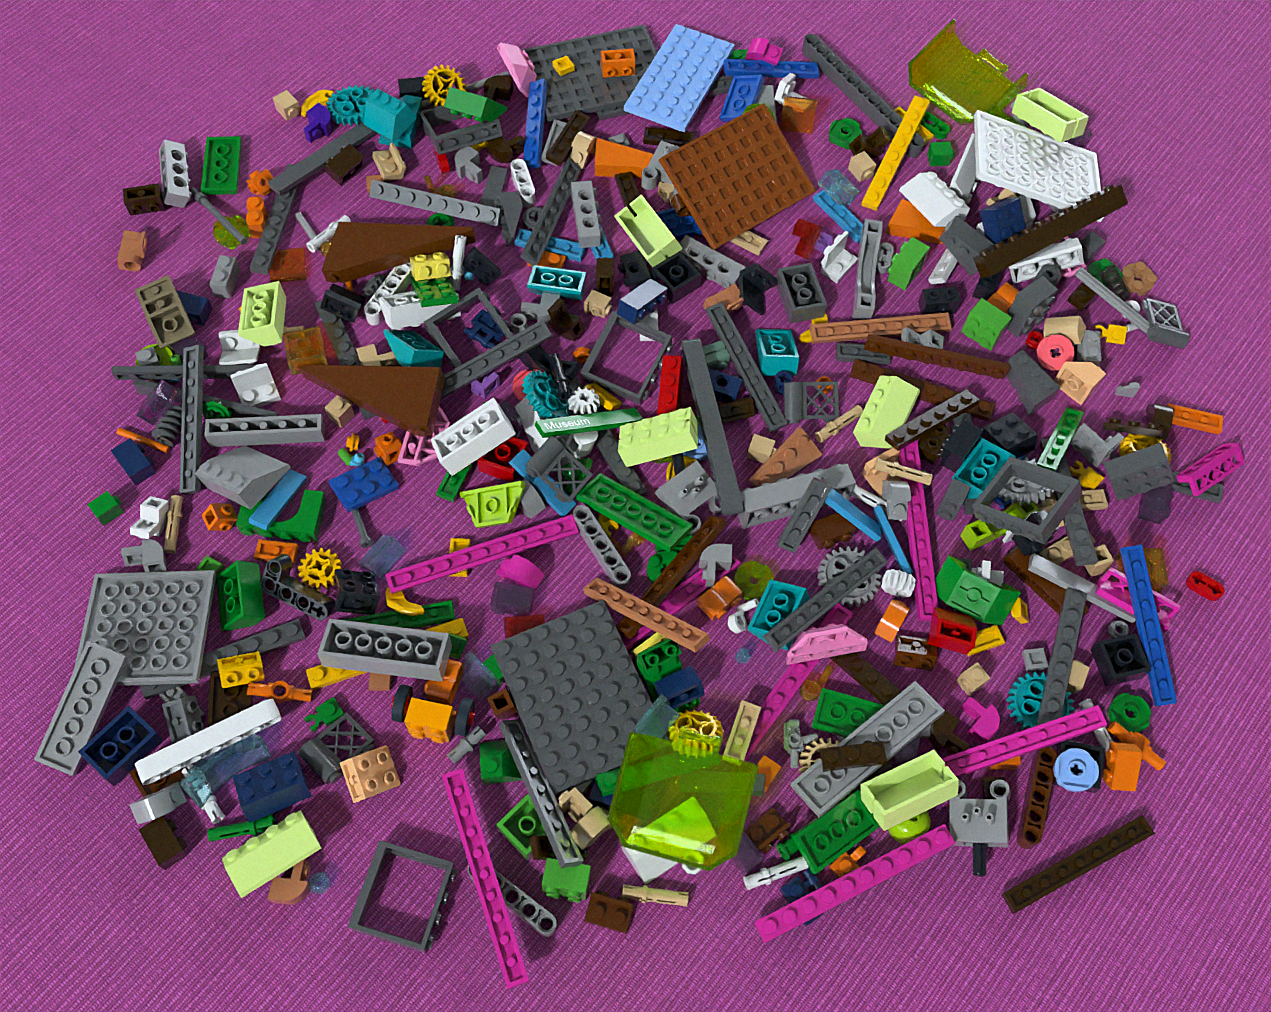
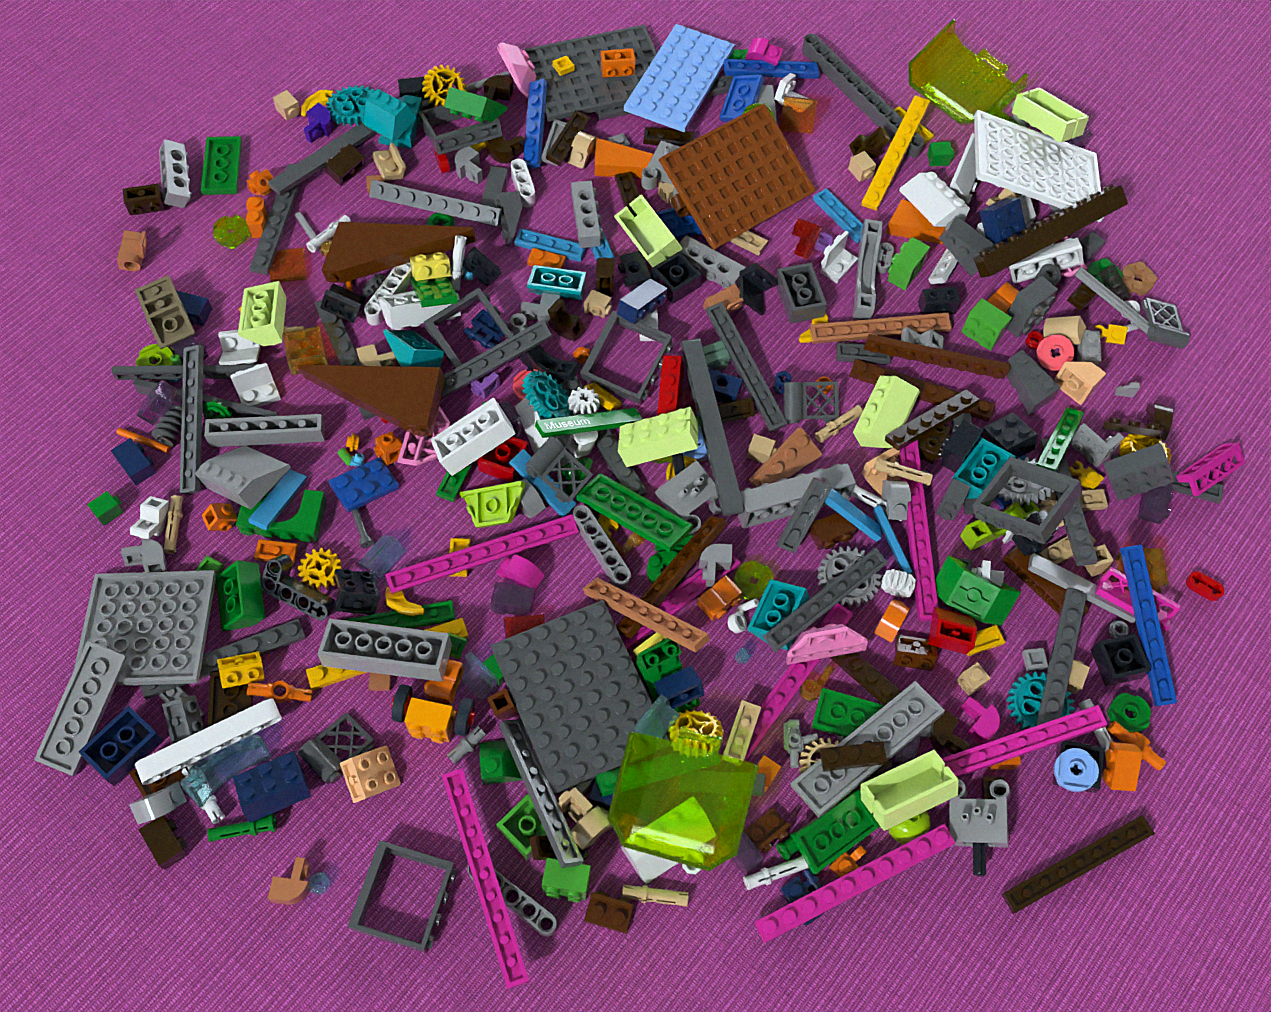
(147, 357): light grey plate -> none
(203, 200): dark grey bar -> none
(225, 277): light grey brick -> none
(270, 853): yellowish green slope -> none
(327, 713): green plate -> none
(339, 411): tan brick -> none
(446, 190): clear yellow plate -> none
(529, 216): dark grey gear -> none
(550, 213): dark grey plate -> none
(561, 382): black pin -> none
(776, 352): teal slope -> none
(838, 187): clear light blue brick -> none
(841, 139): green plate -> none
(938, 128): green beam -> none
(986, 286): black brick -> none
(1020, 611): yellow plate -> none
(1030, 804): reddish brown beam -> none
(1197, 419): orange plate -> none

